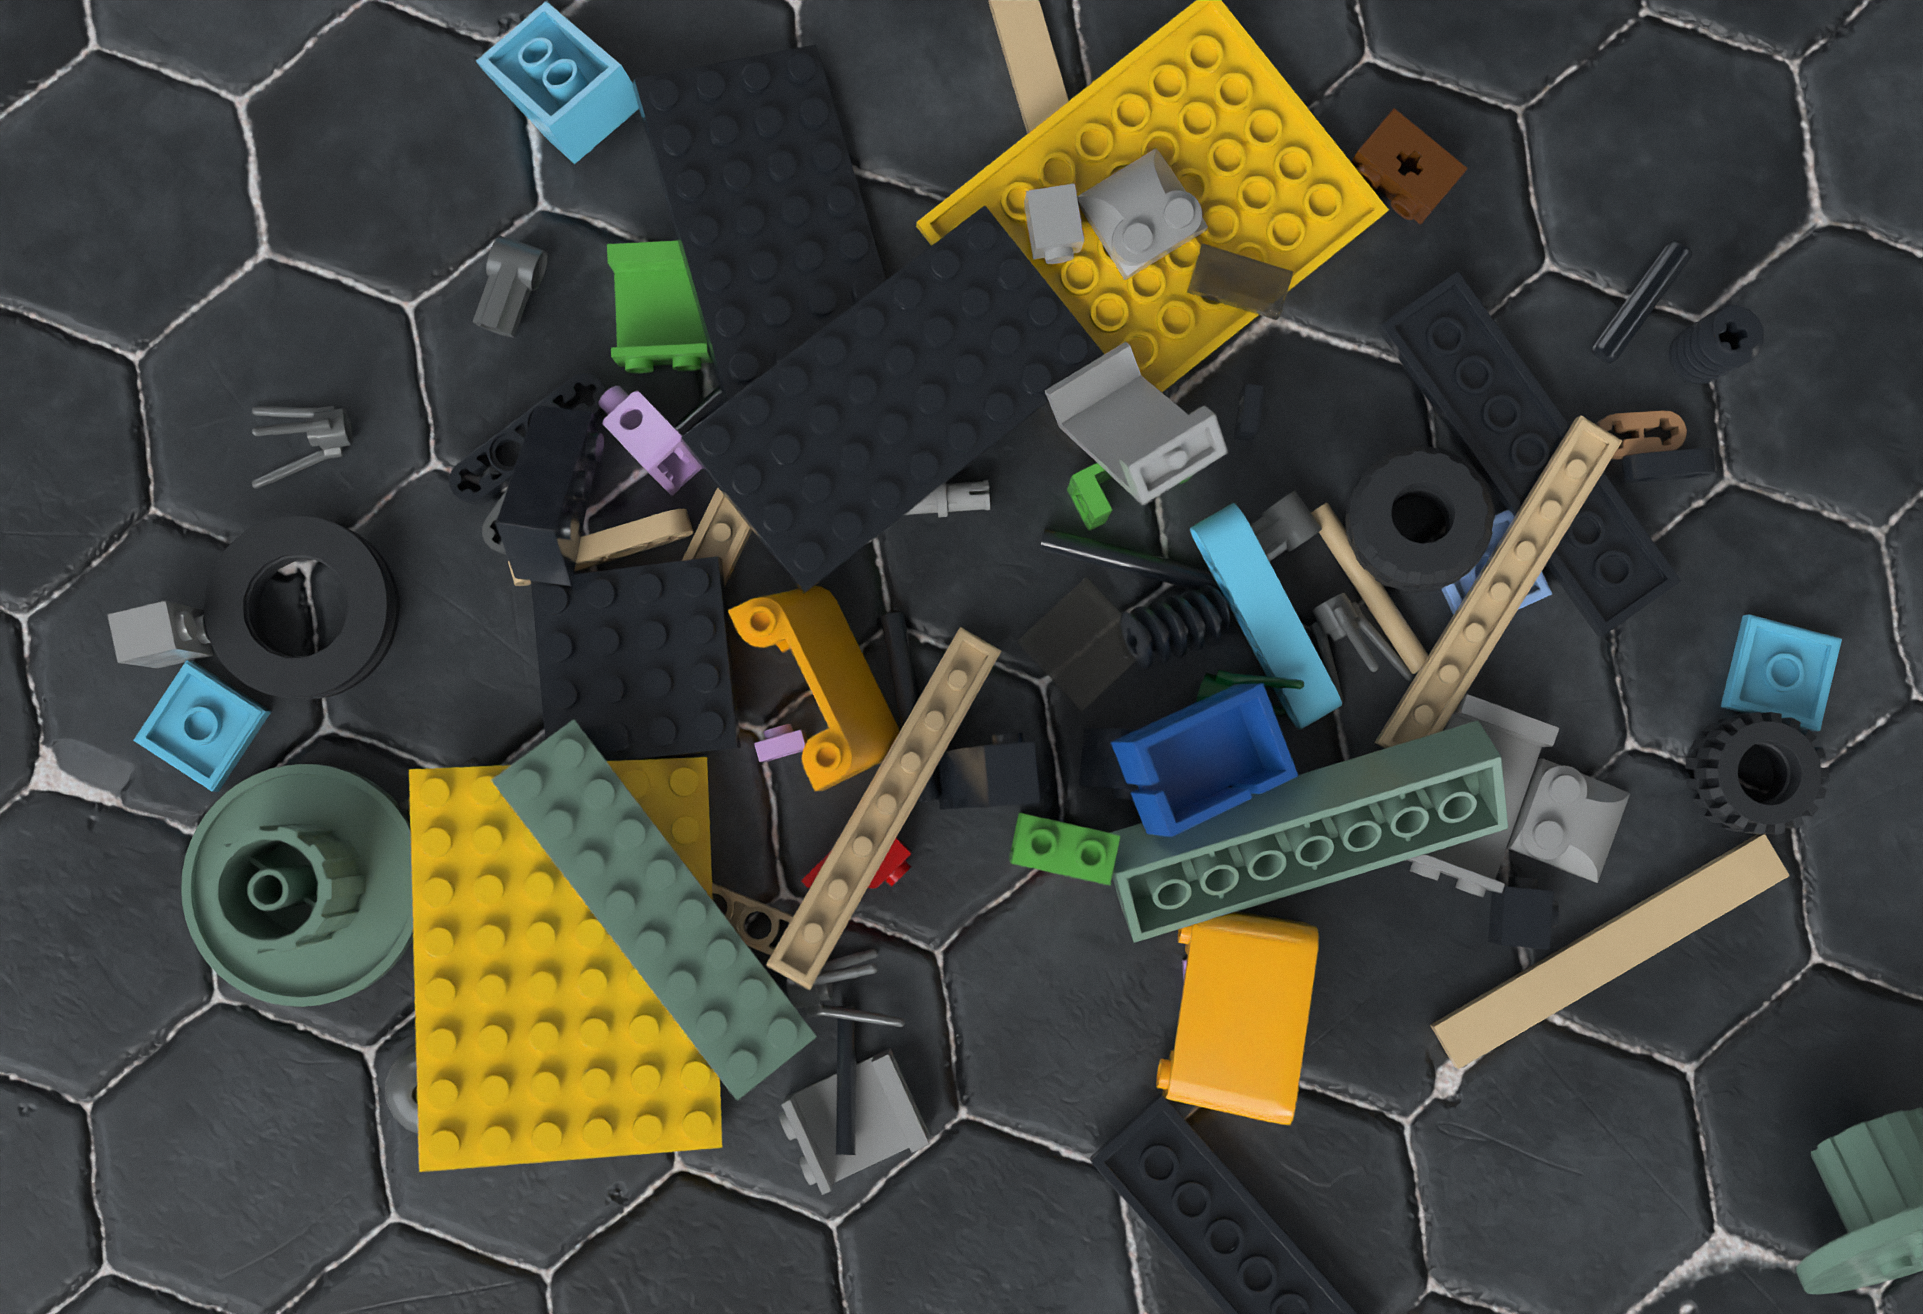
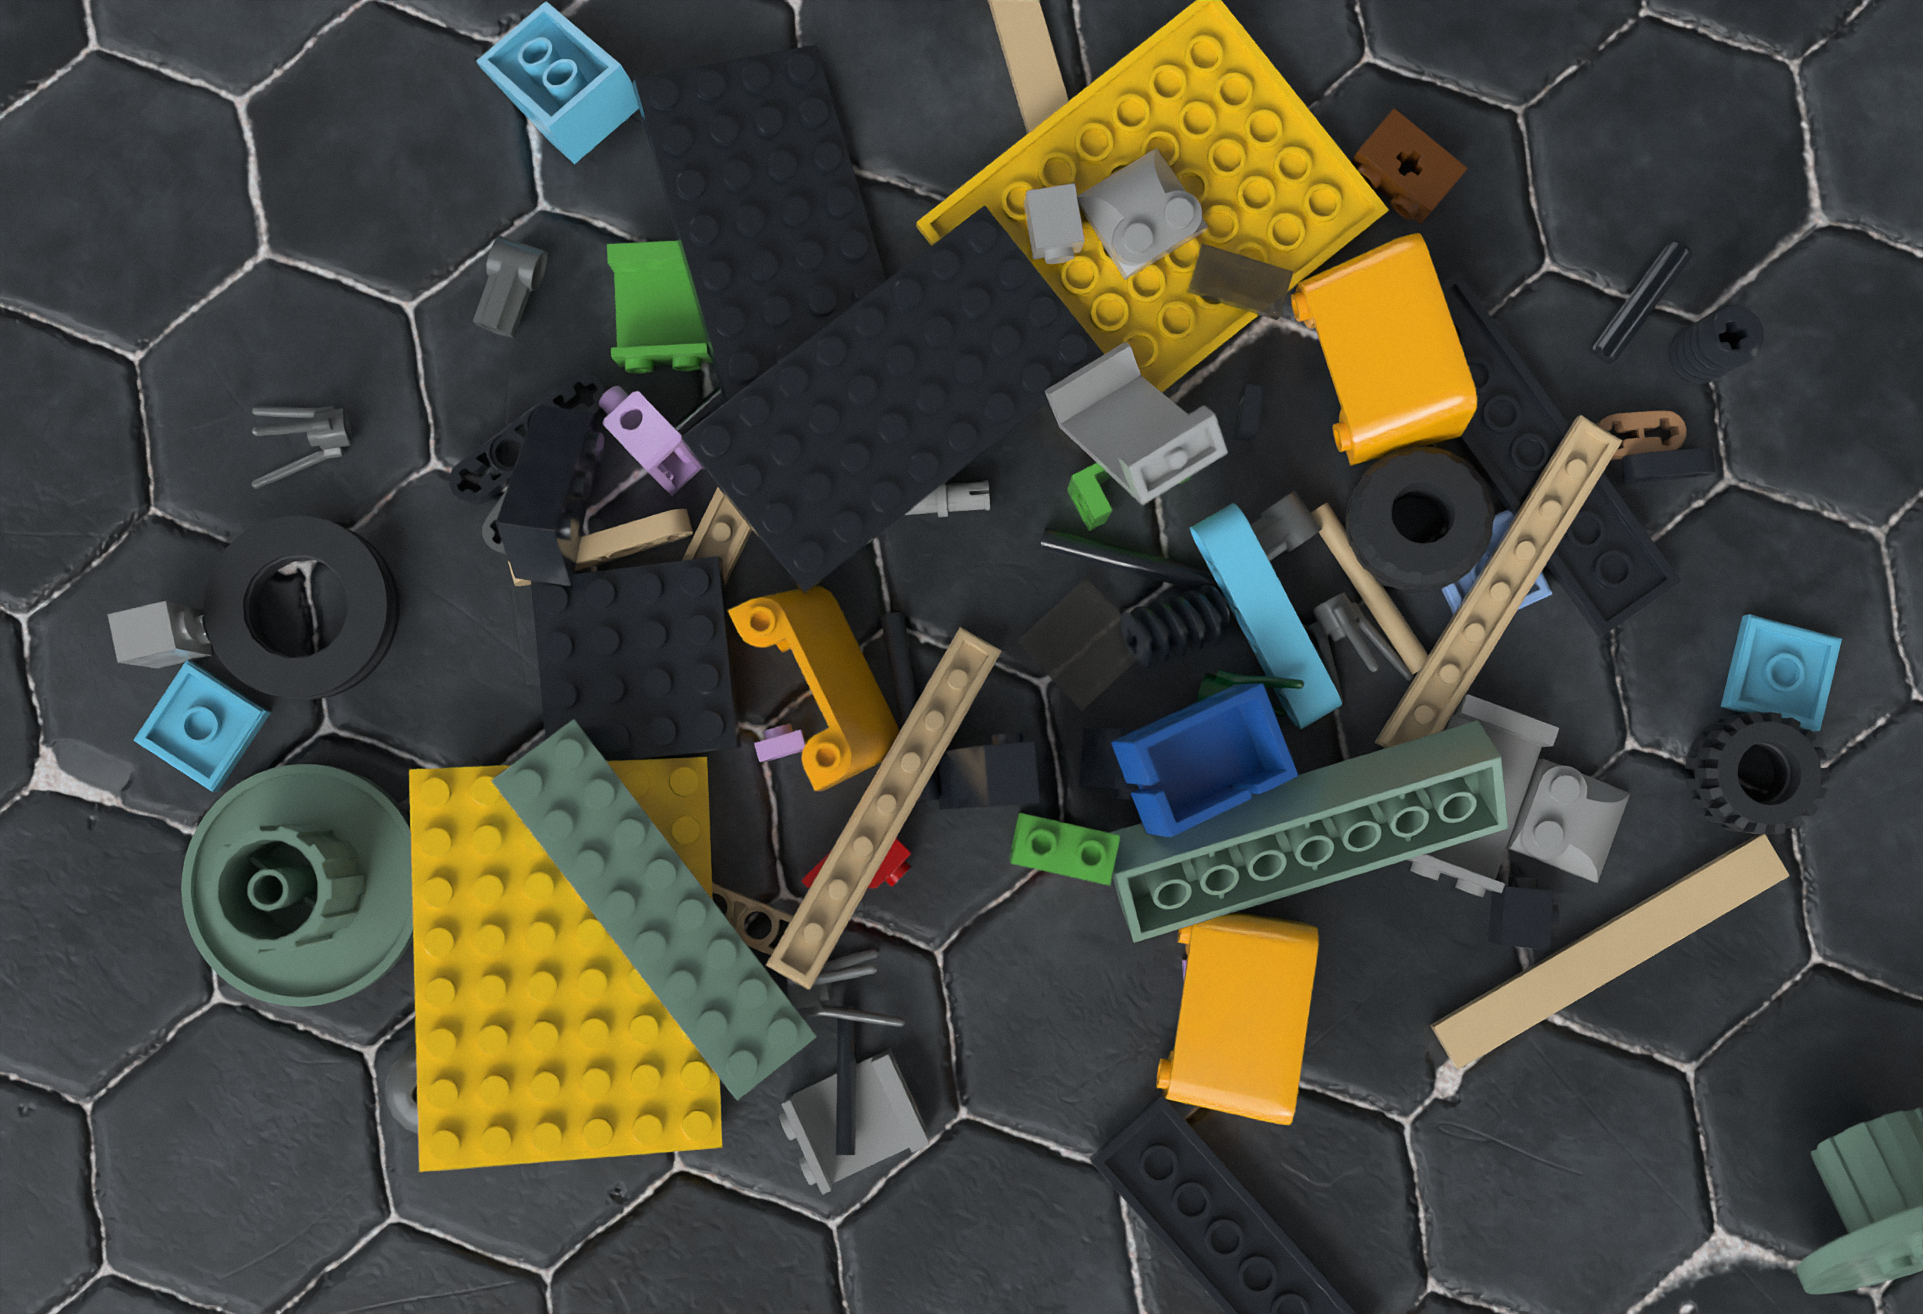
(1389, 350): none -> light orange windscreen

